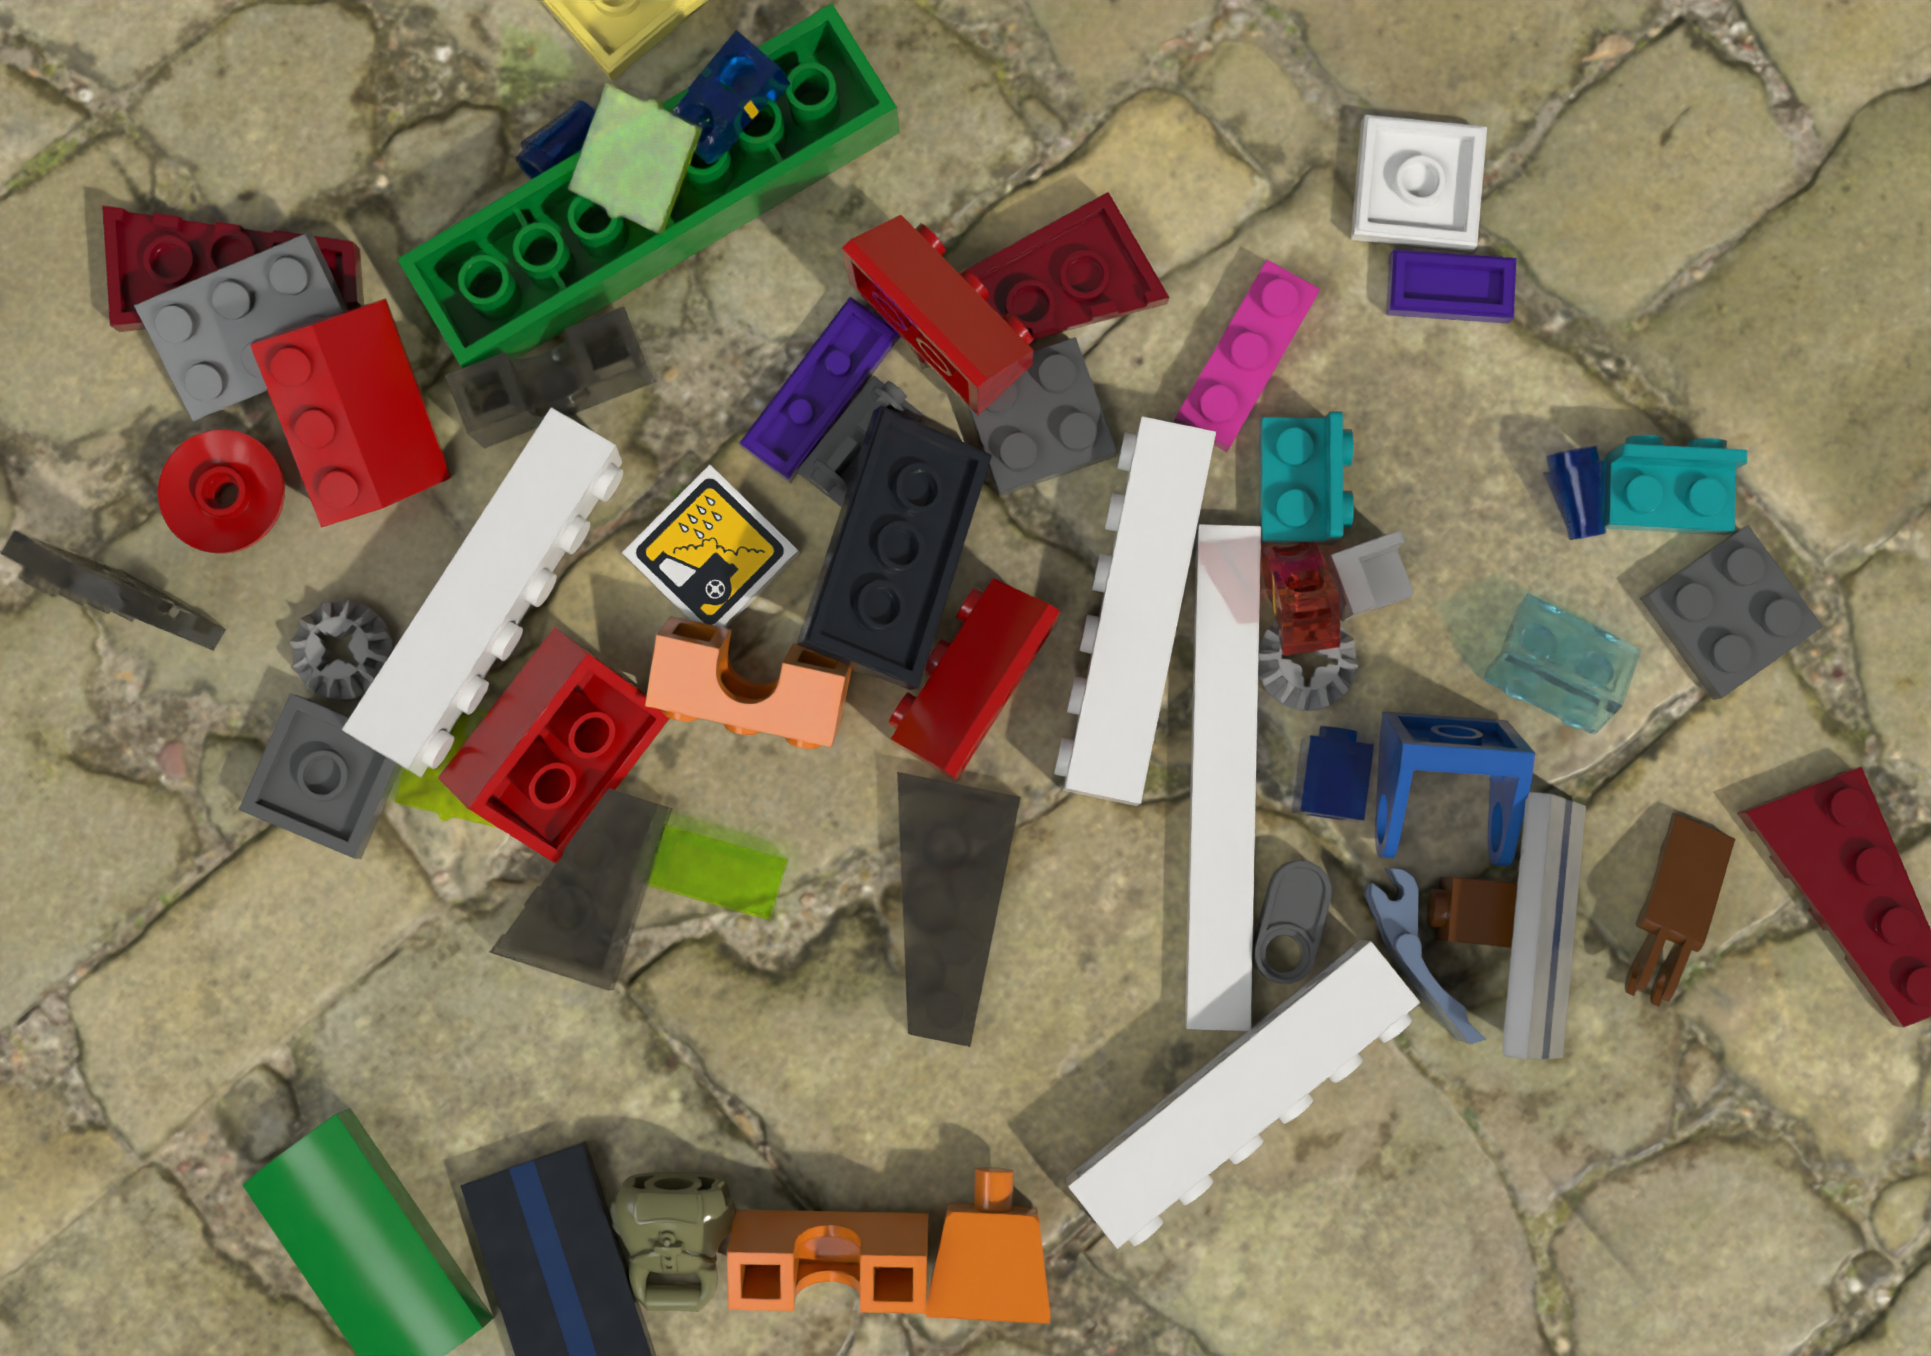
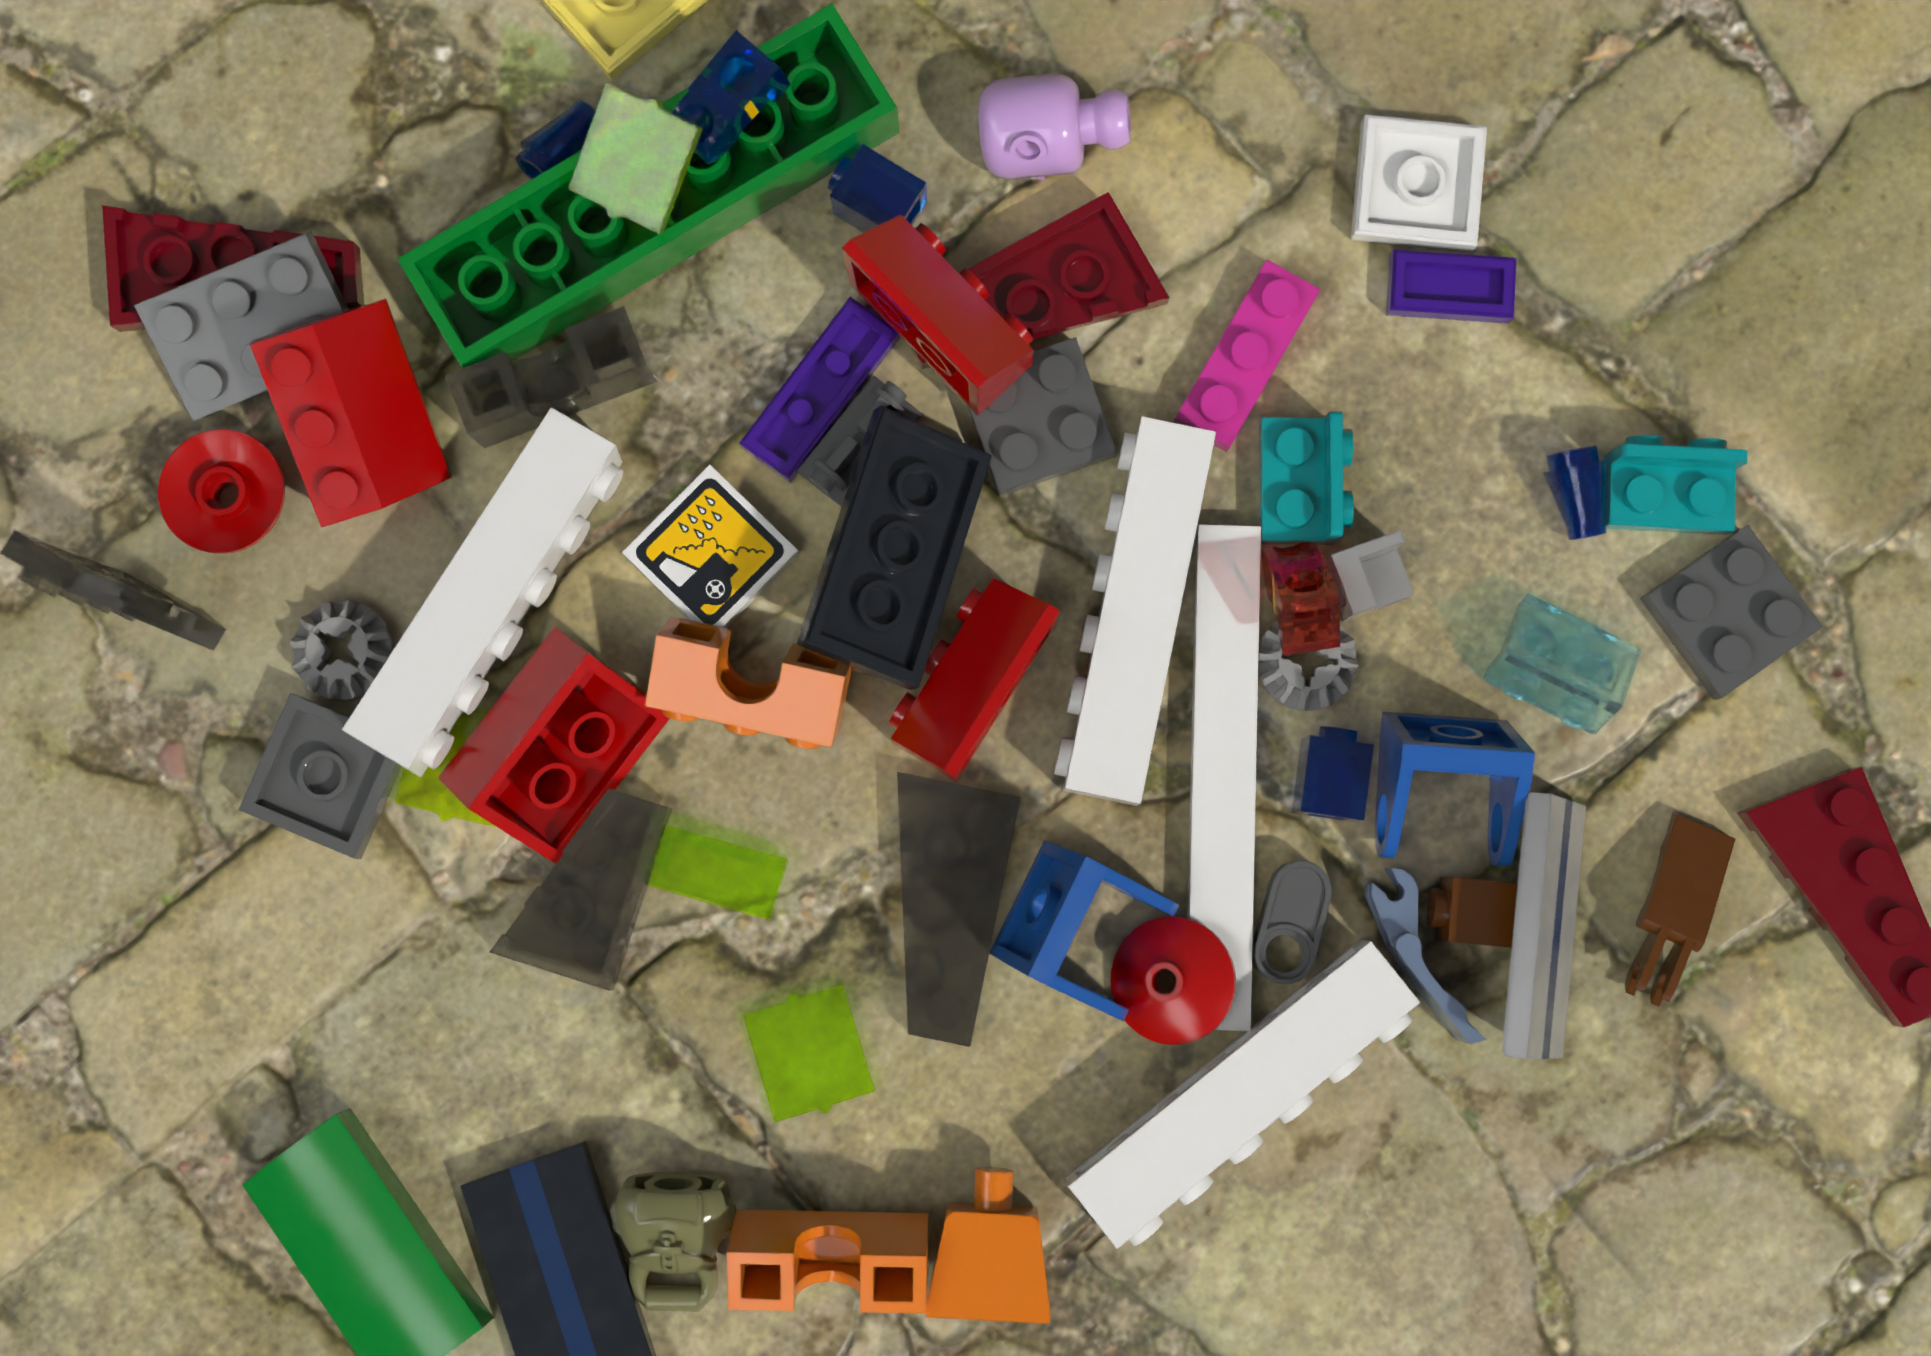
(809, 1053): none -> clear neon green piece
(875, 191): none -> clear blue brick
(1041, 125): none -> lavender piece
(1050, 913): none -> blue hose
(1202, 975): none -> red dish

